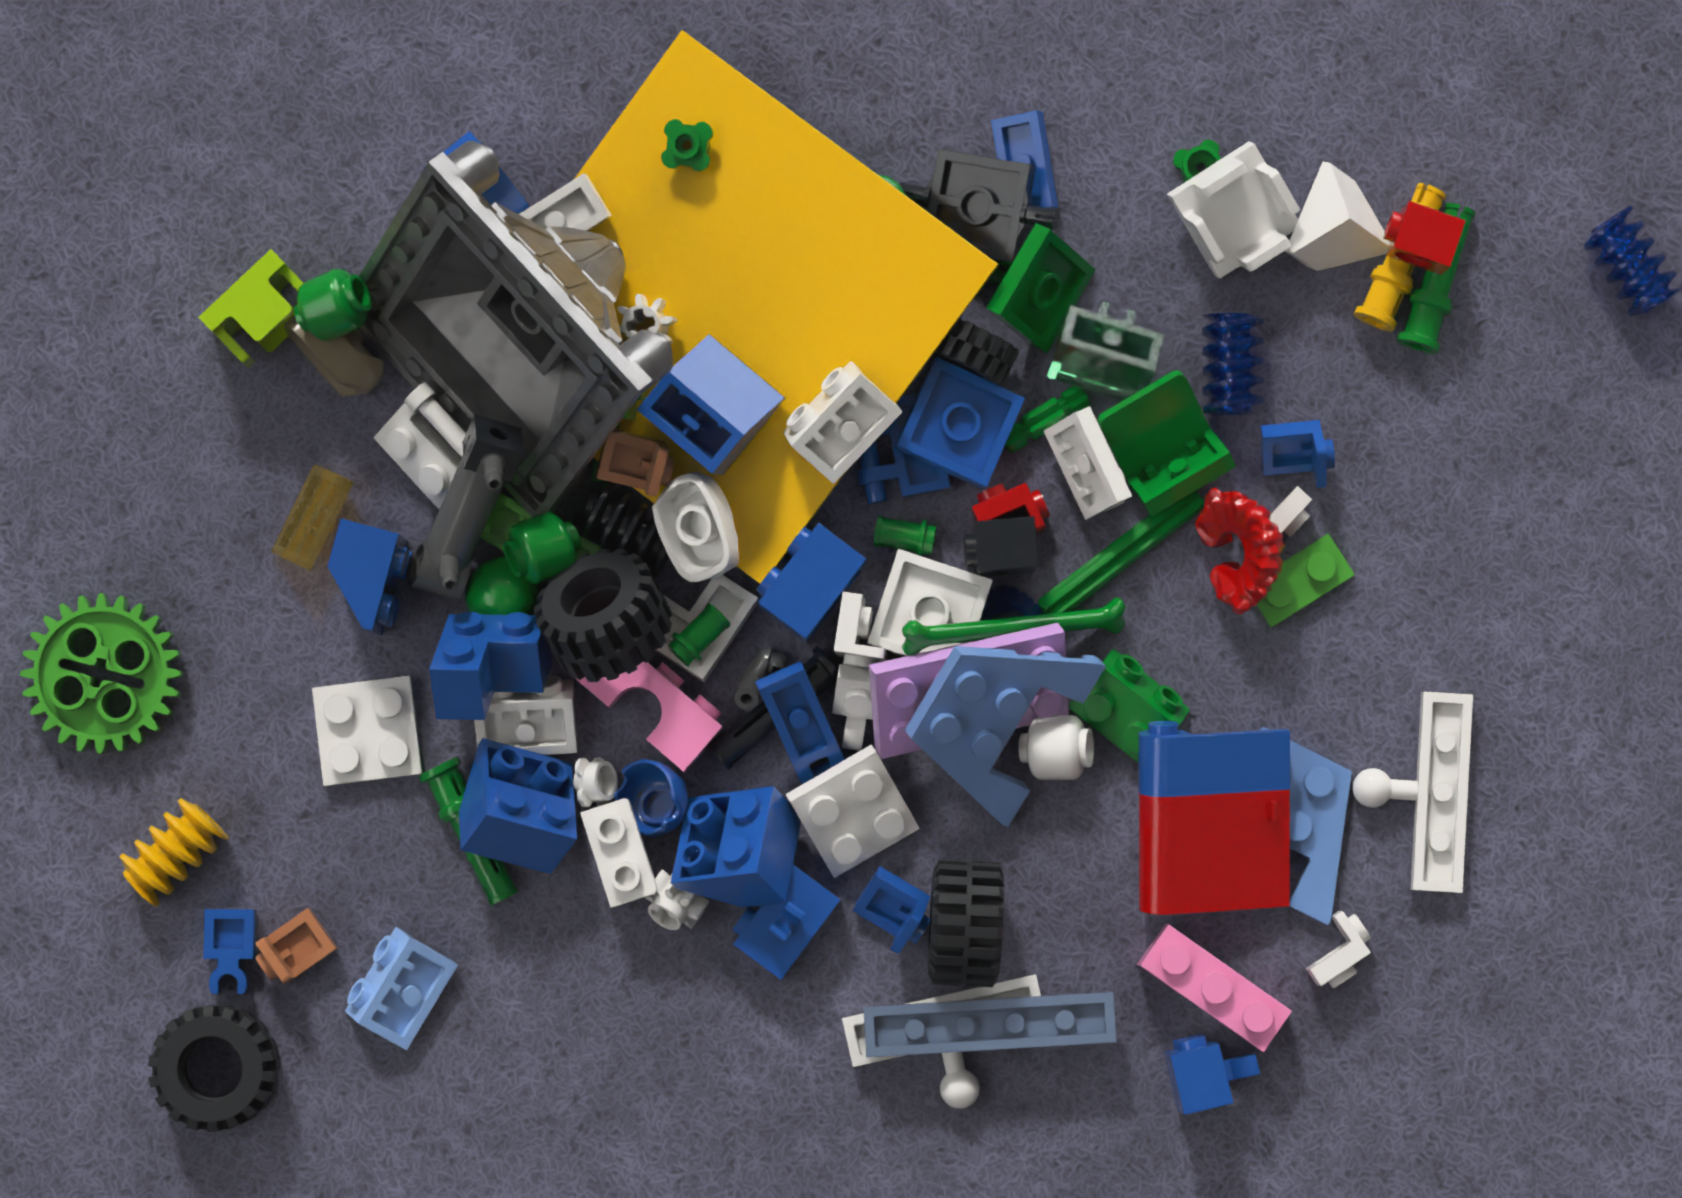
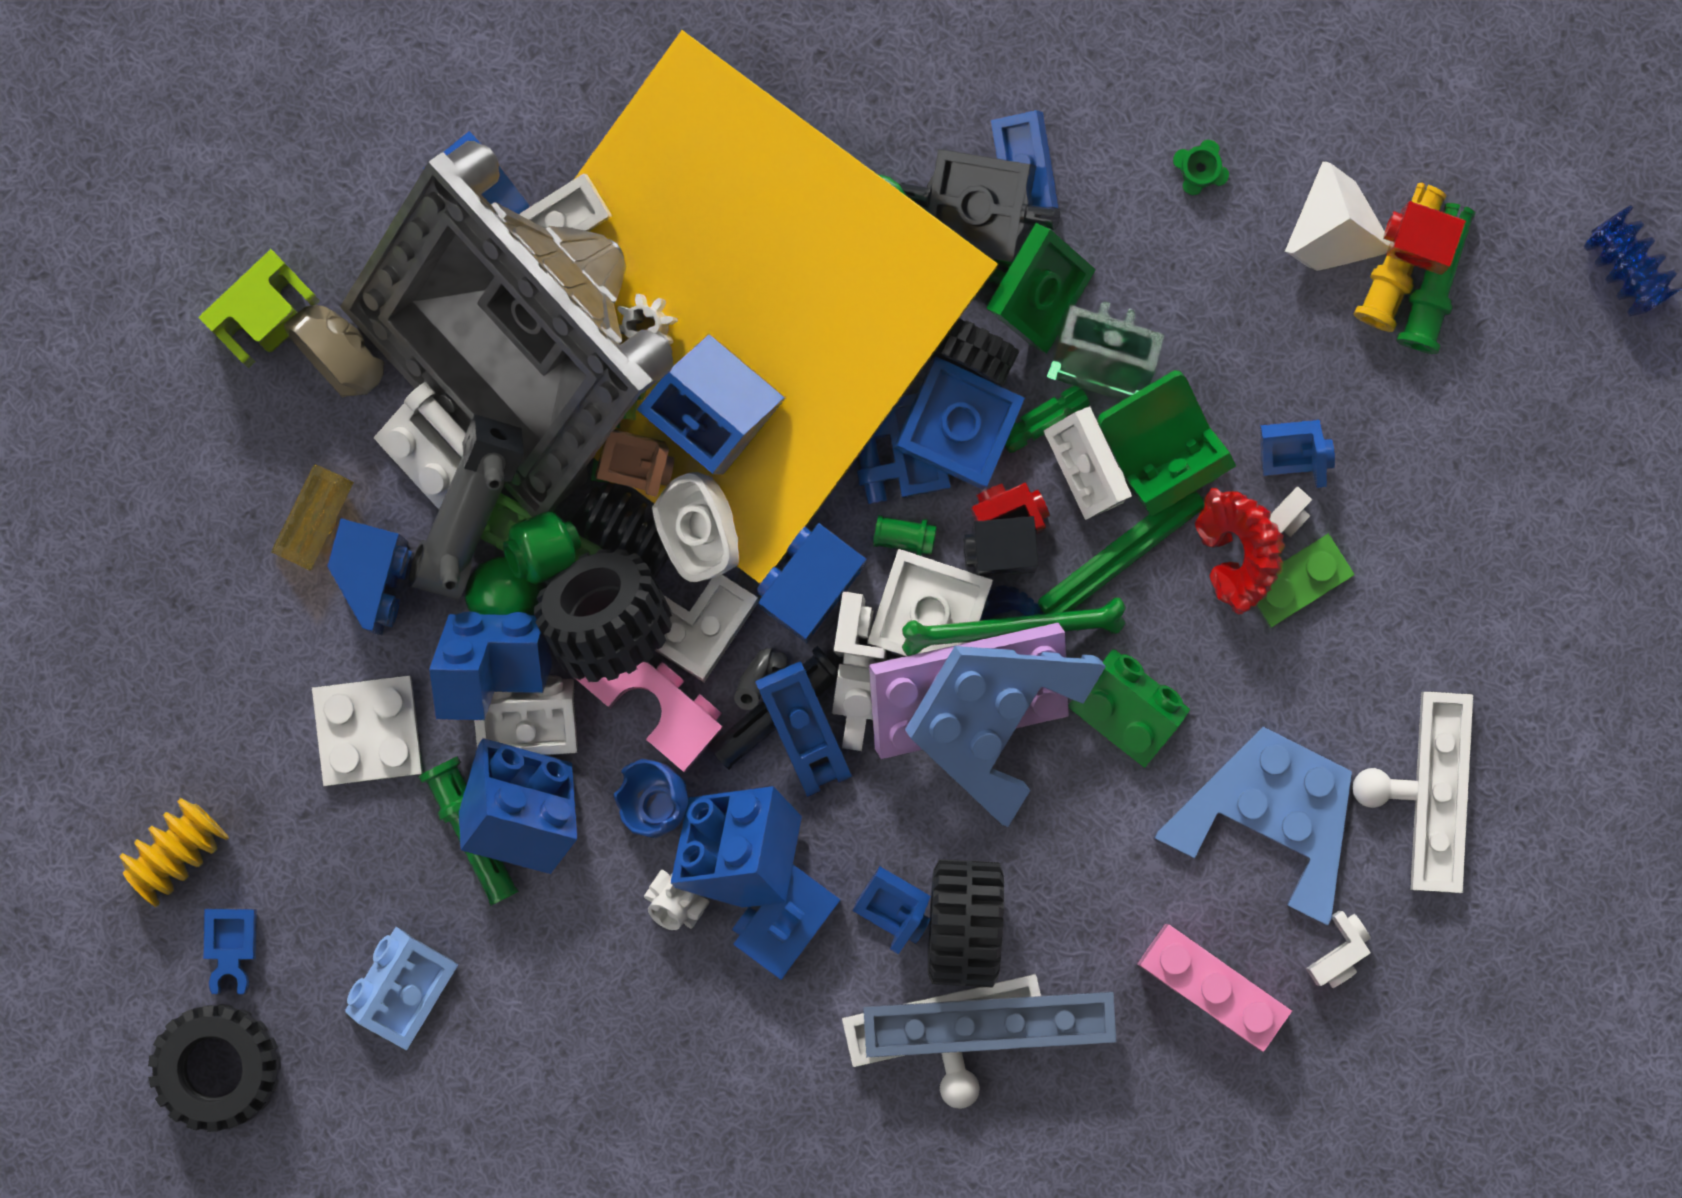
(113, 631): bright green gear -> none
(294, 947): nougat bracket -> none
(332, 304): green head -> none
(594, 781): white plate -> none
(619, 852): white bracket -> none
(697, 155): green plate -> none
(698, 635): green pin -> none
(840, 421): white bracket -> none
(852, 811): white plate -> none
(1057, 748): white head -> none
(1202, 1076): blue brick -> none
(1213, 820): red door -> none
(1232, 364): clear blue piece -> none
(1237, 211): white panel -> none

